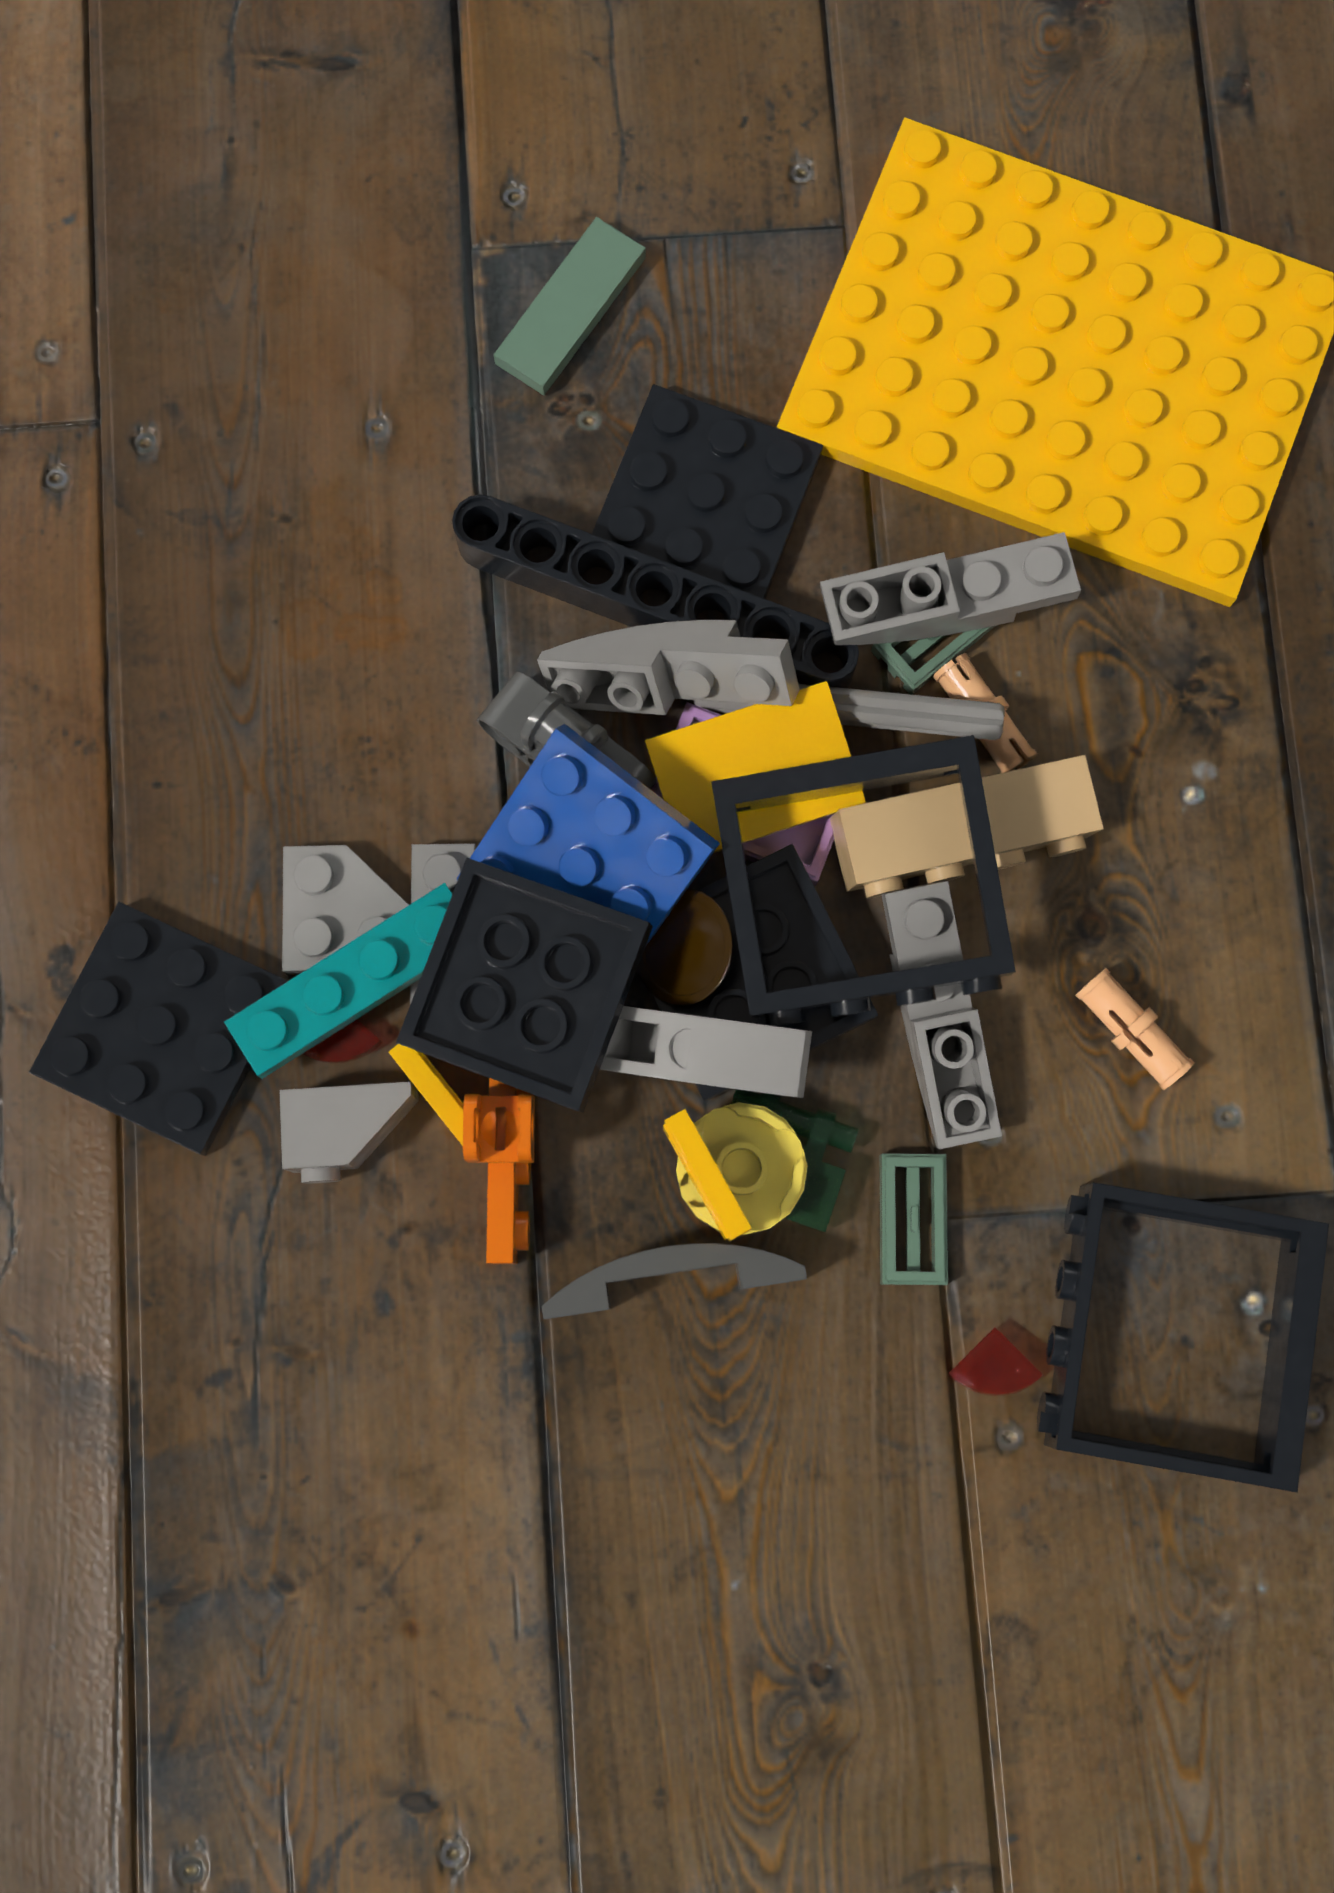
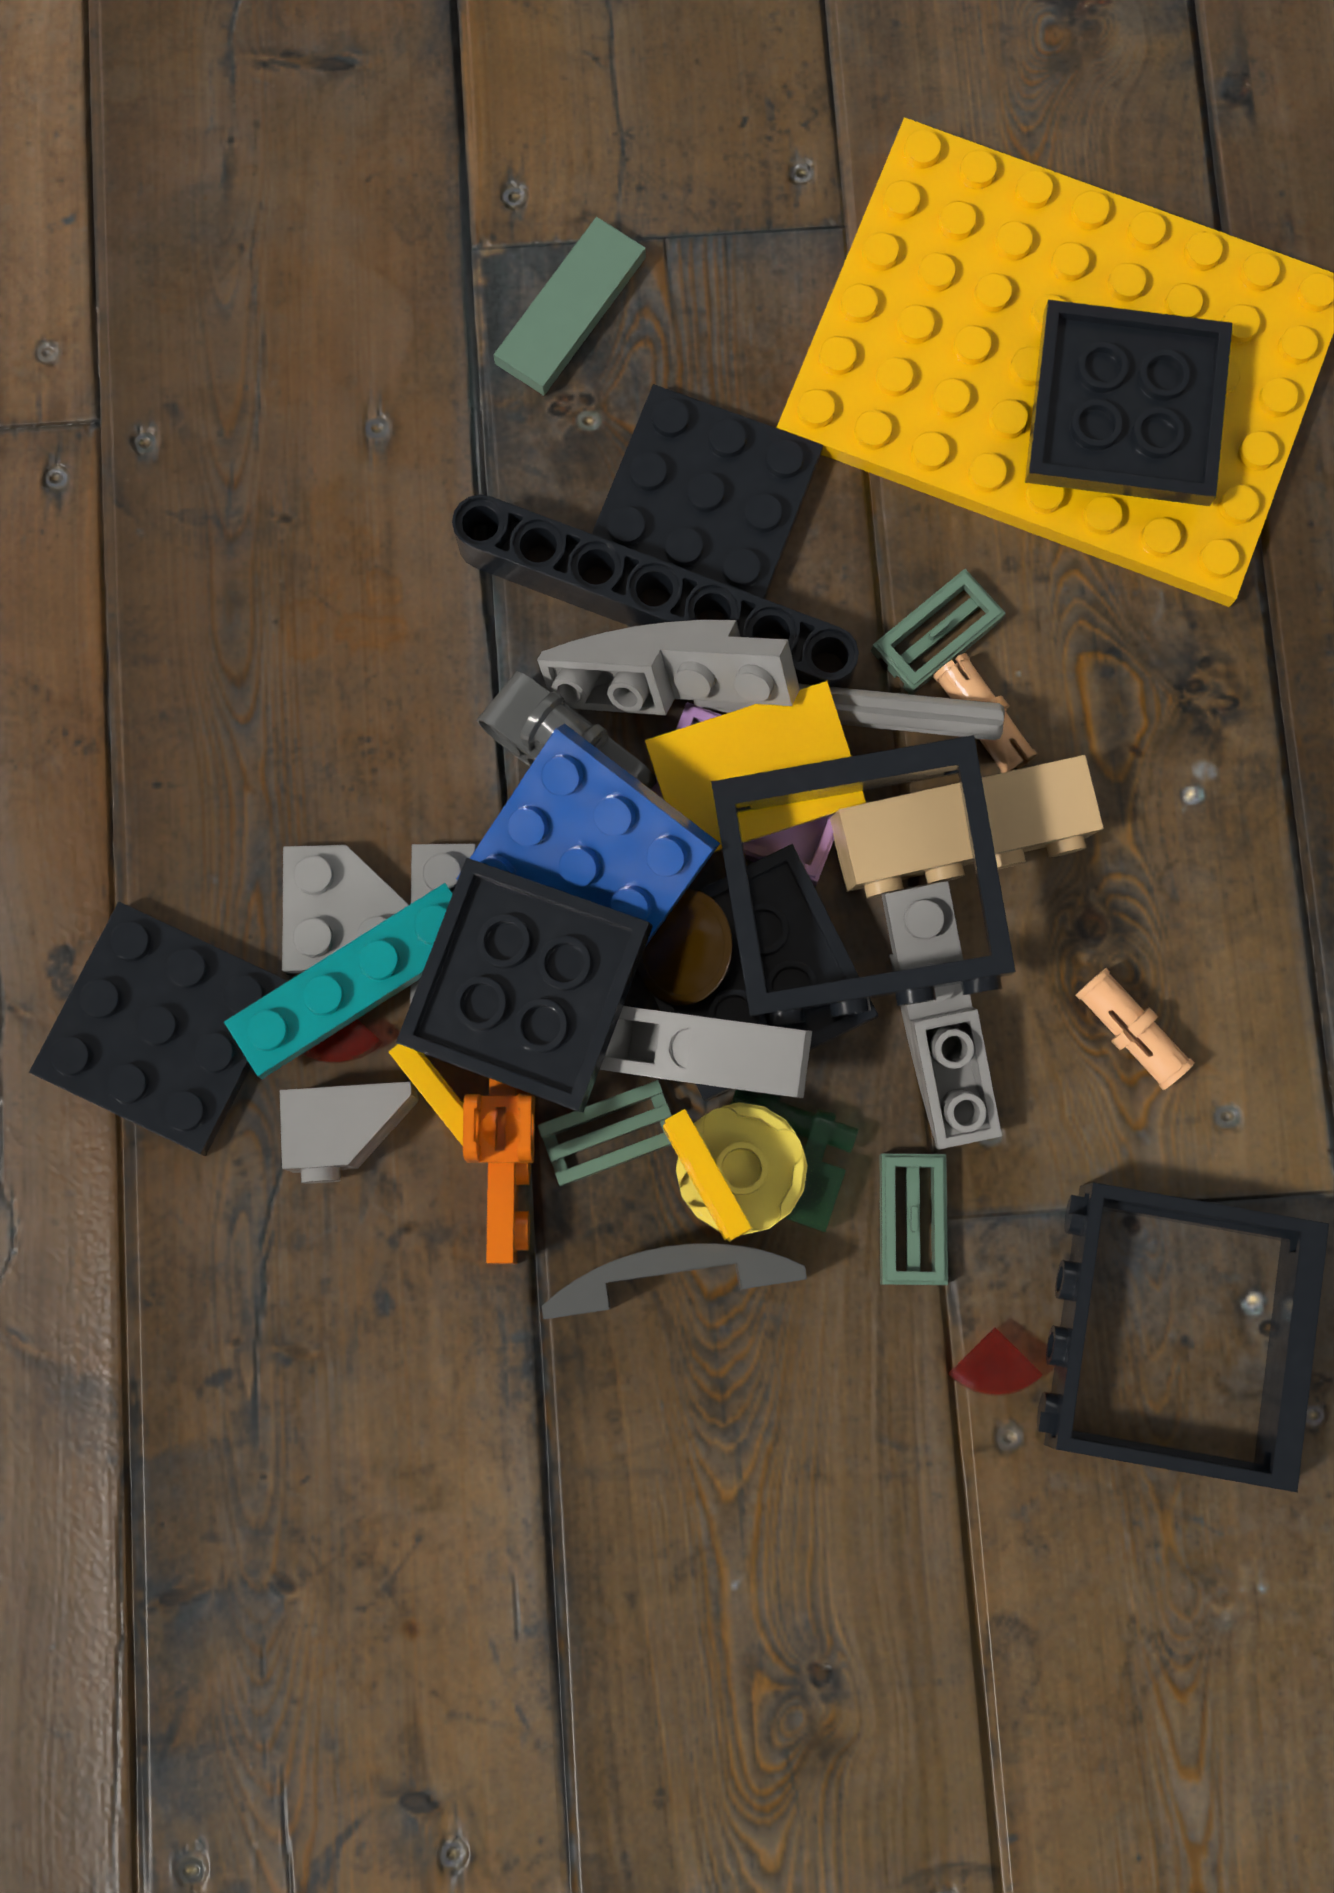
(571, 1120): none -> sand green tile
(949, 596): light grey slope -> none
(1129, 403): none -> black plate

